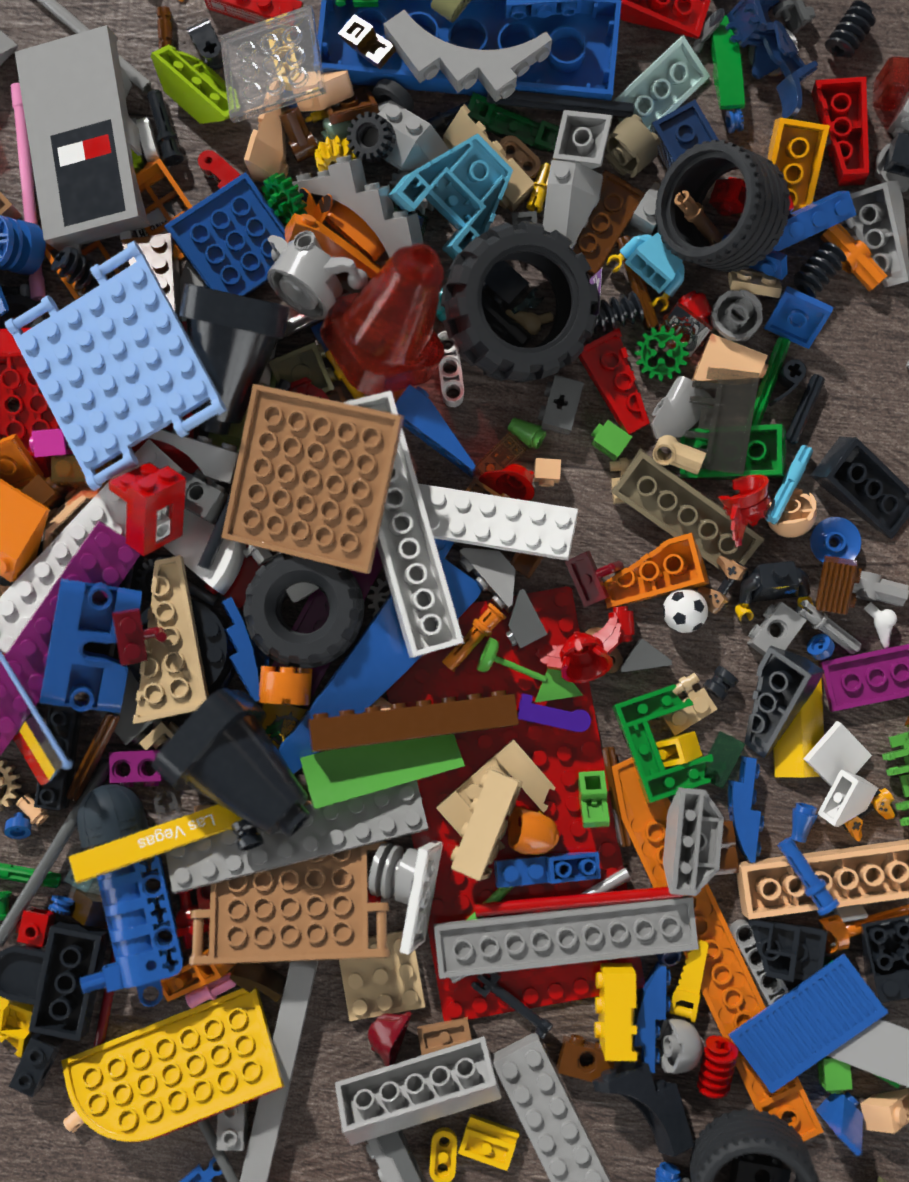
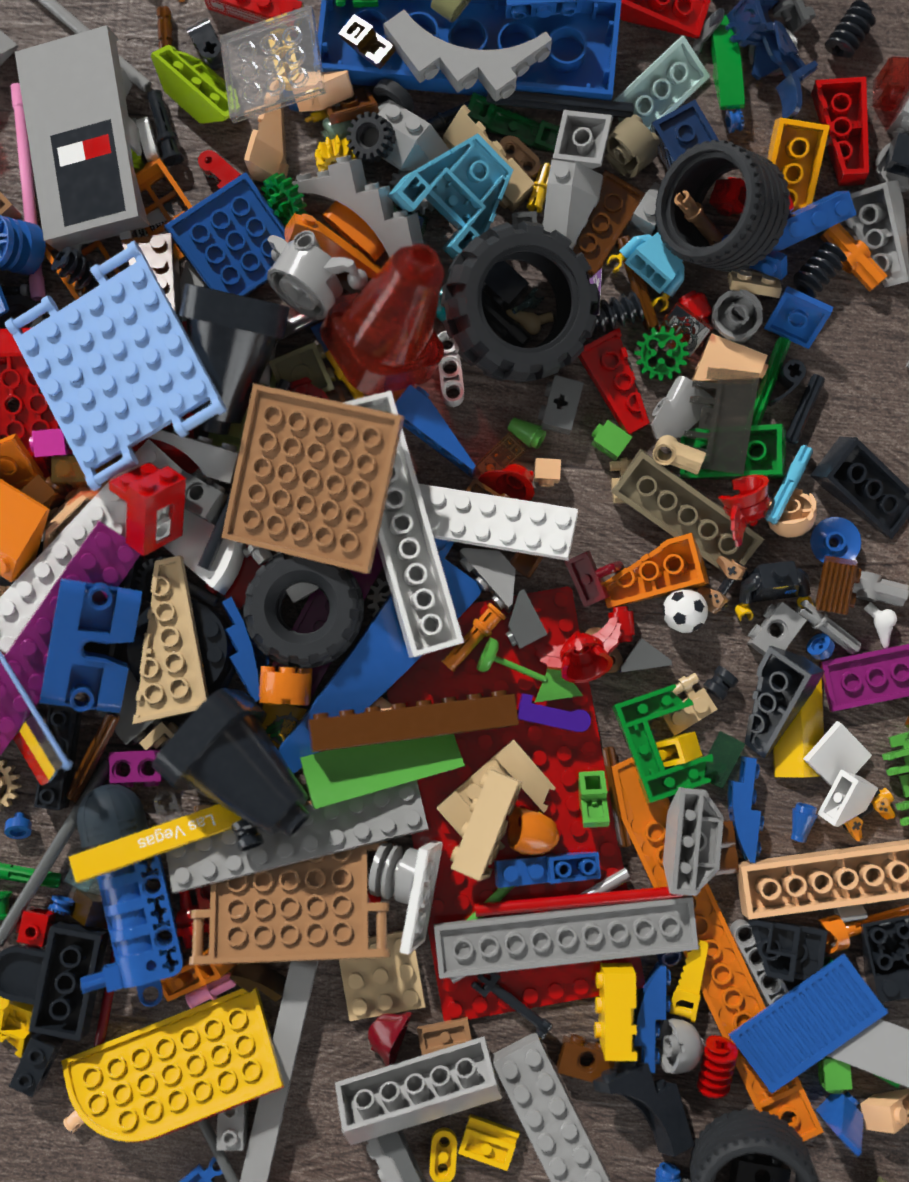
(37, 815): light nougat pin -> none
(131, 636): dark red plate -> none
(301, 140): reddish brown piece -> none
(322, 209): orange piece -> none
(813, 885): blue pin -> none

